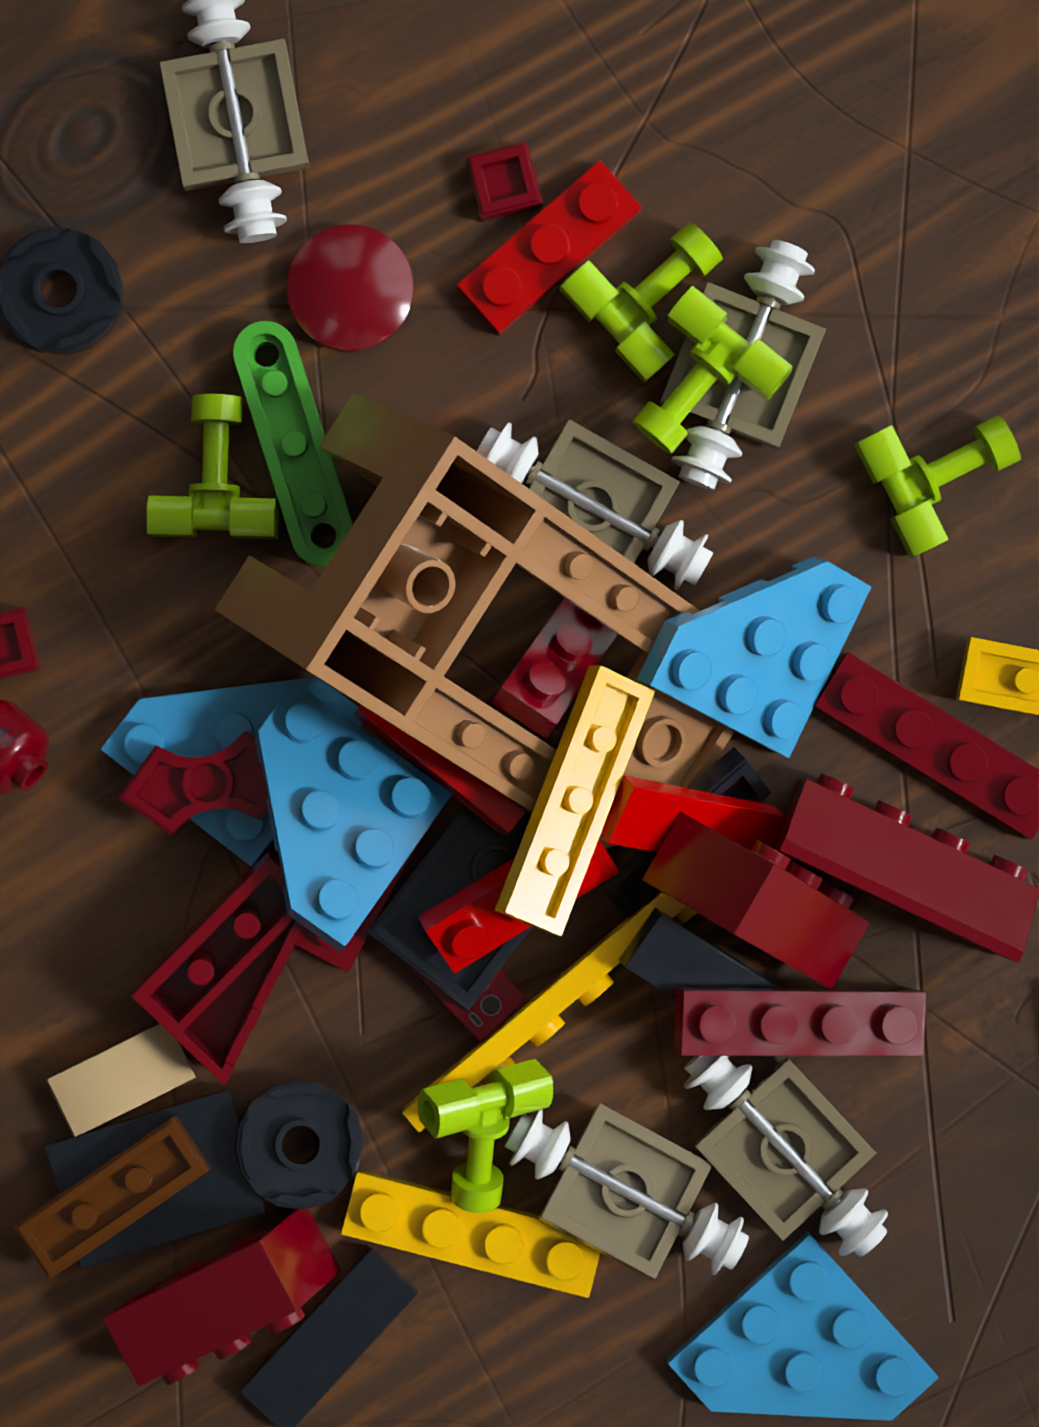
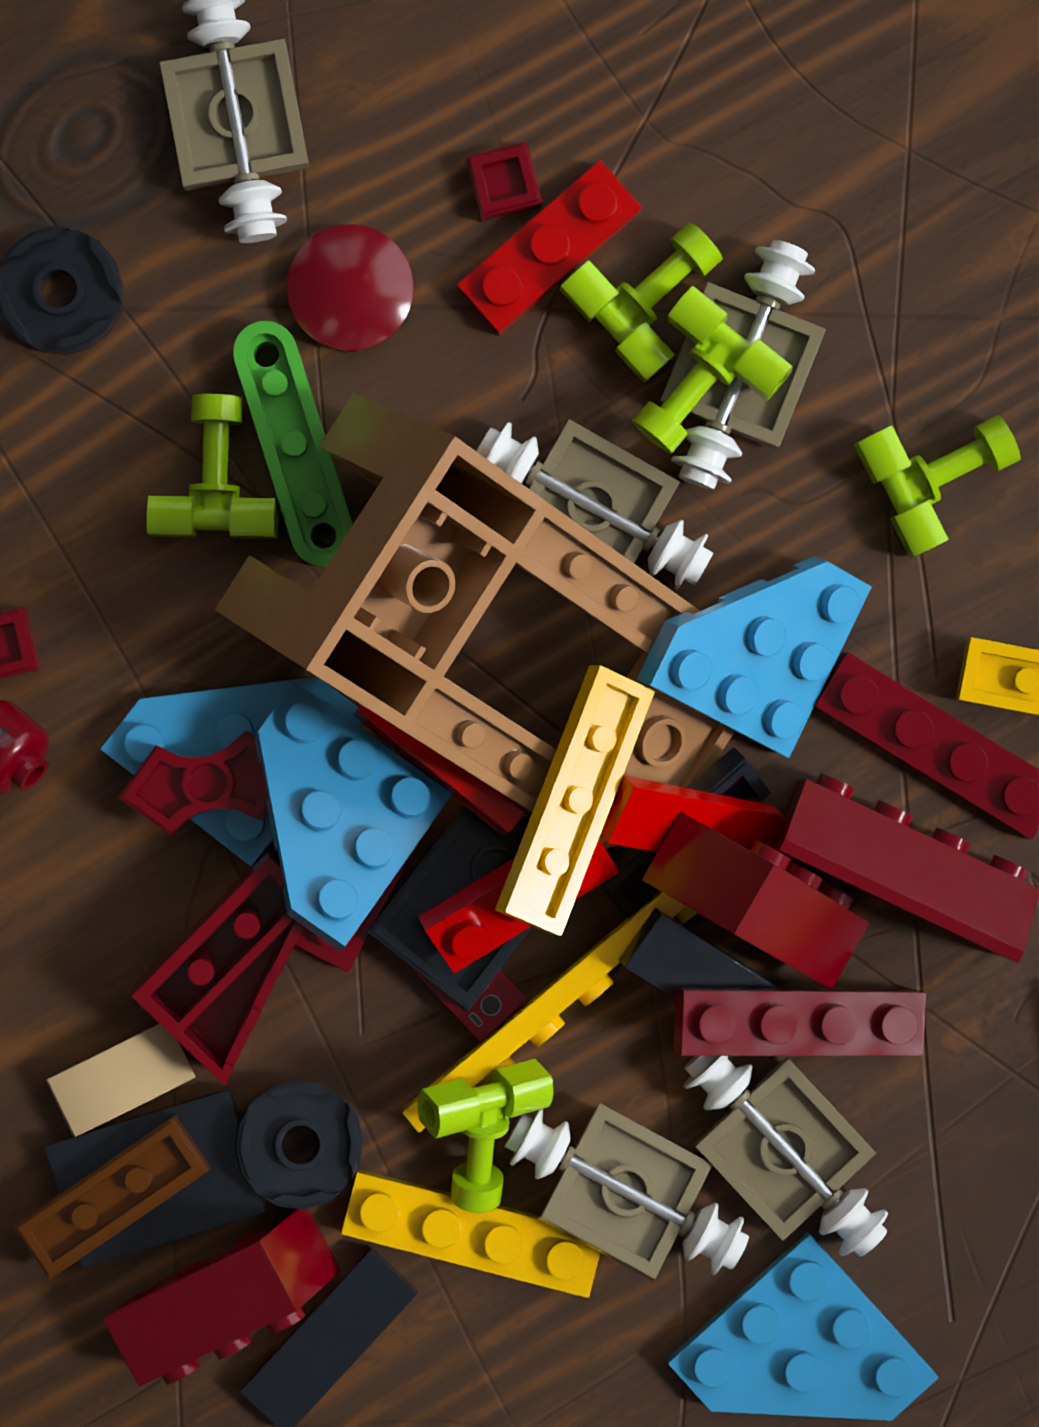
(554, 668): dark red plate -> none

